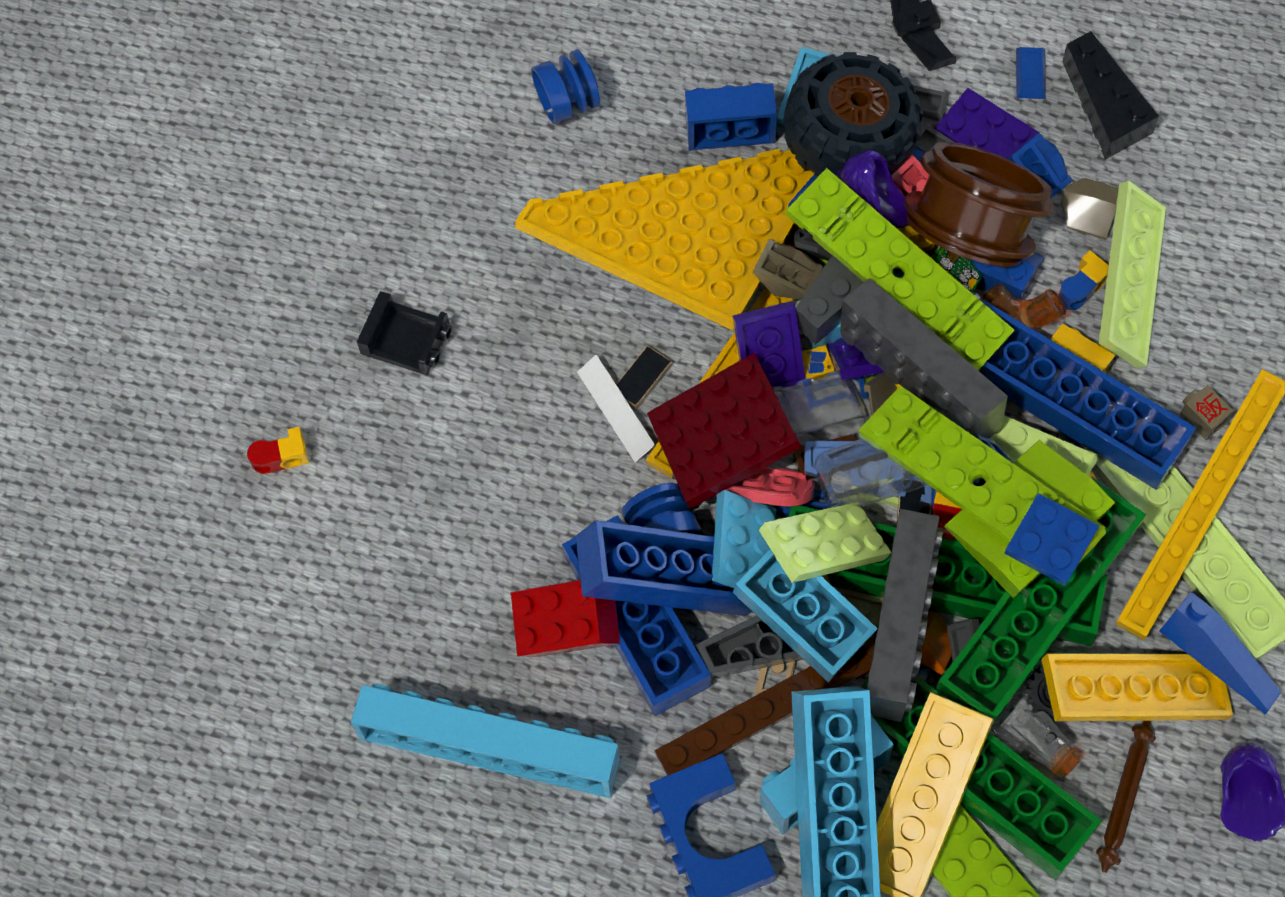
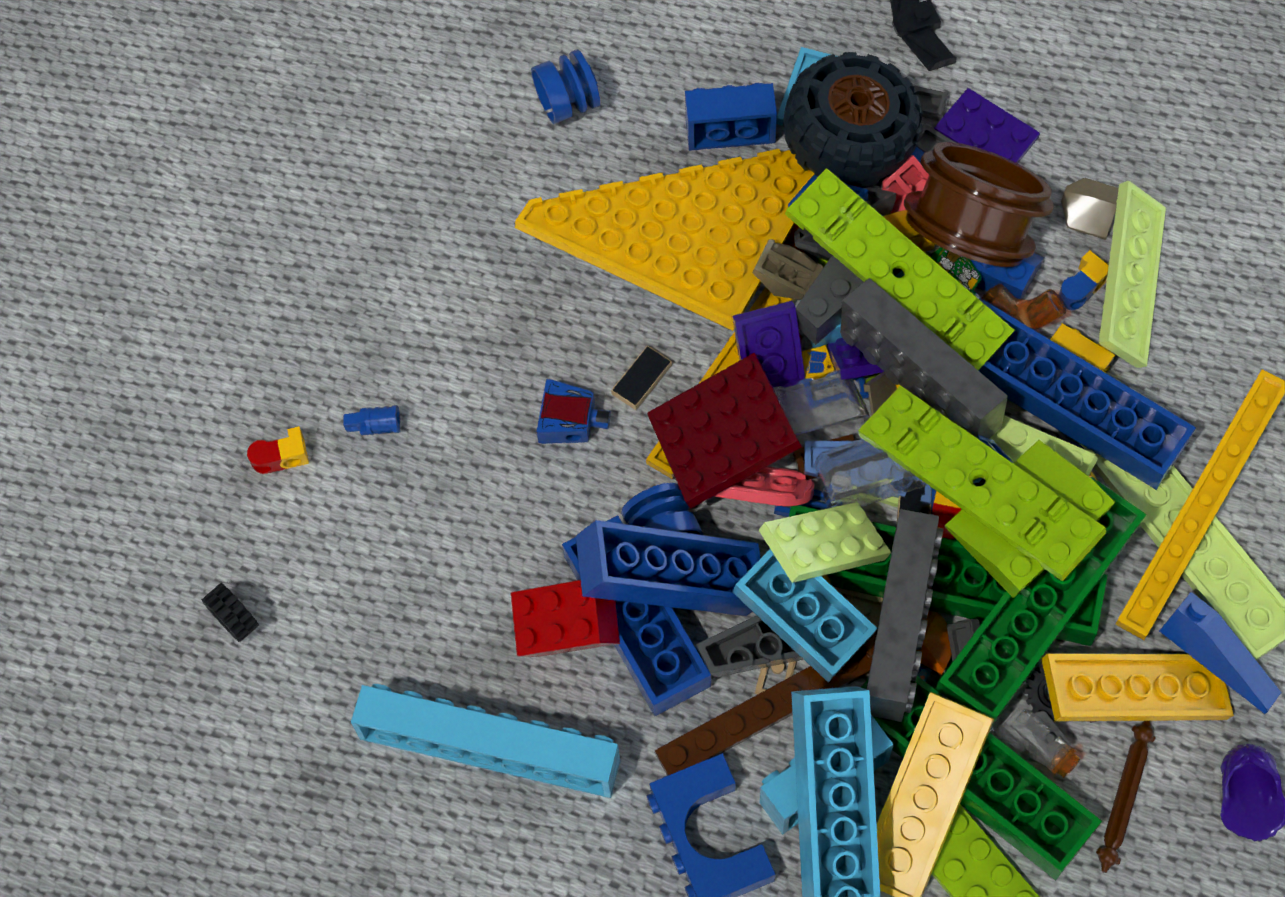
(230, 612): none -> black tyre
(373, 420): none -> blue hinge
(403, 335): black panel -> none
(568, 414): none -> torso
(616, 408): white sticker -> none
(737, 536): medium azure plate -> none
(871, 180): dark purple hair -> none
(1030, 73): blue tile -> none
(1045, 161): blue slope -> none
(1051, 539): blue plate -> none
(1107, 96): black wedge -> none
(1206, 411): dark tan brick -> none

